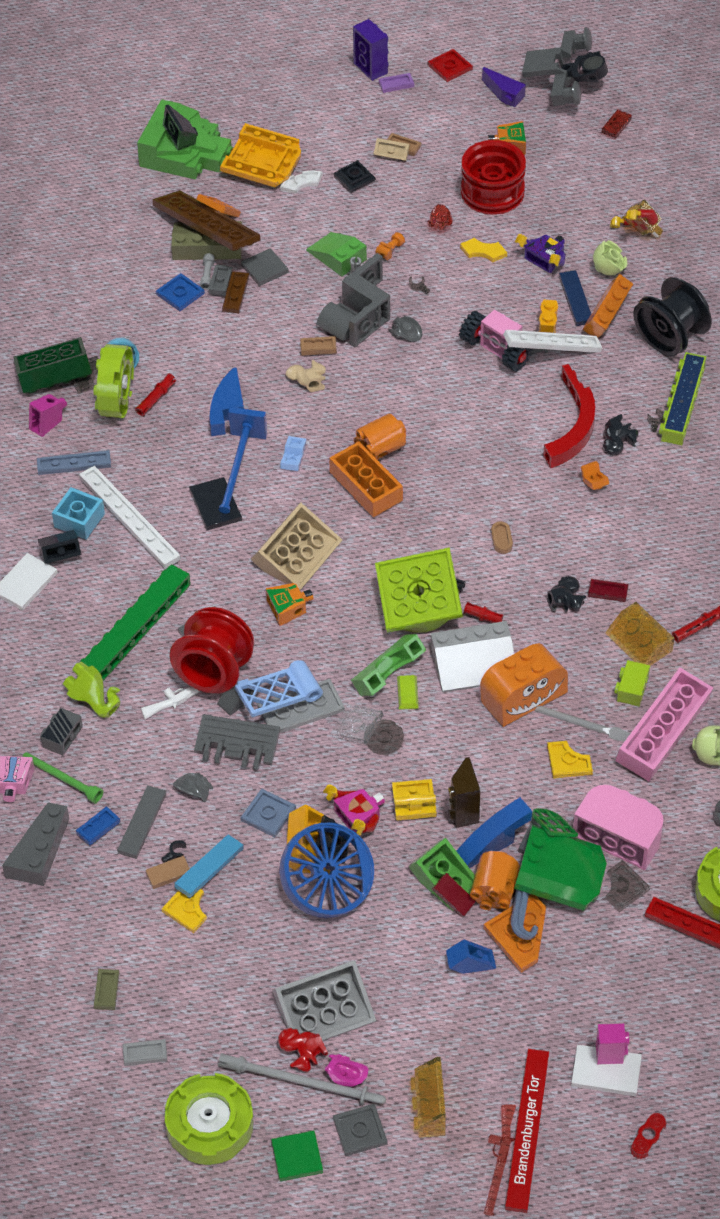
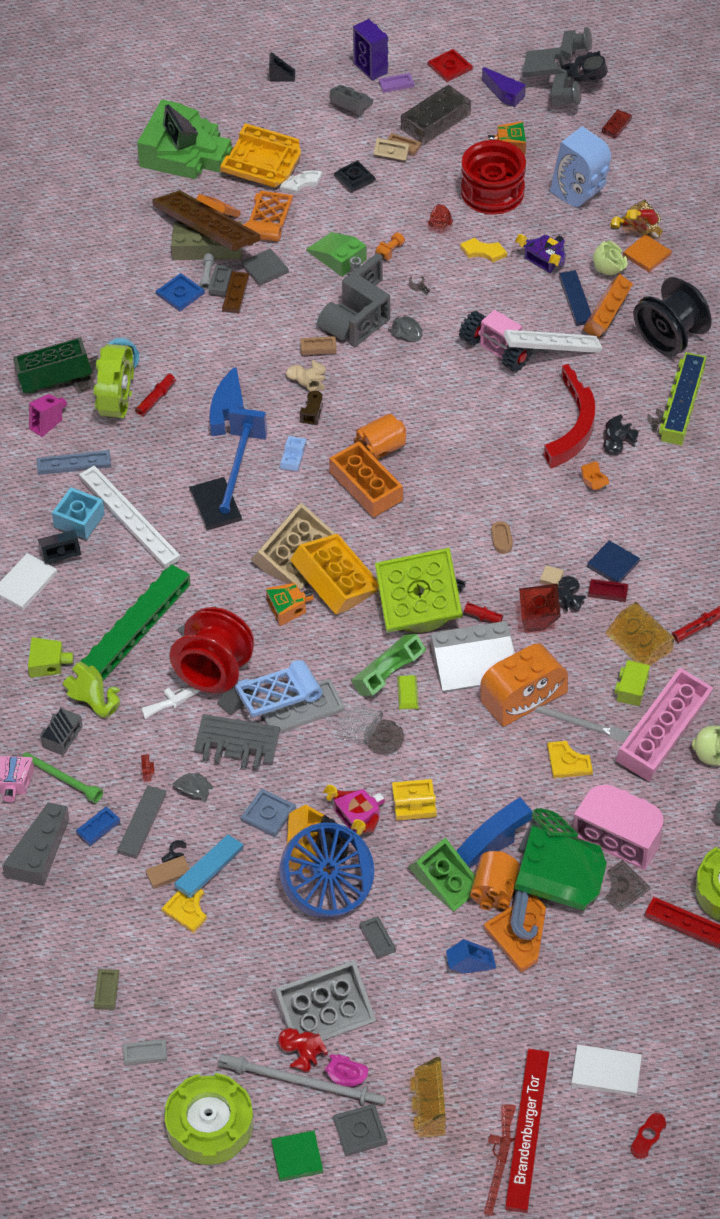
(47, 657): none -> lime torso
(147, 768): none -> clear red plate
(268, 230): none -> orange piece
(279, 70): none -> black slope
(313, 410): none -> dark brown leg
(335, 572): none -> light orange slope
(349, 99): none -> dark grey brick
(377, 937): none -> dark grey tile
(435, 115): none -> clear smoke brick
(453, 894): dark red tile -> none
(464, 796): dark brown slope -> none
(539, 607): none -> clear red slope
(548, 316): light orange brick -> none
(551, 575): none -> tan tile
(580, 167): none -> light blue brick
(611, 1043): dark pink brick -> none
(613, 562): none -> dark blue tile
(647, 253): none -> orange tile

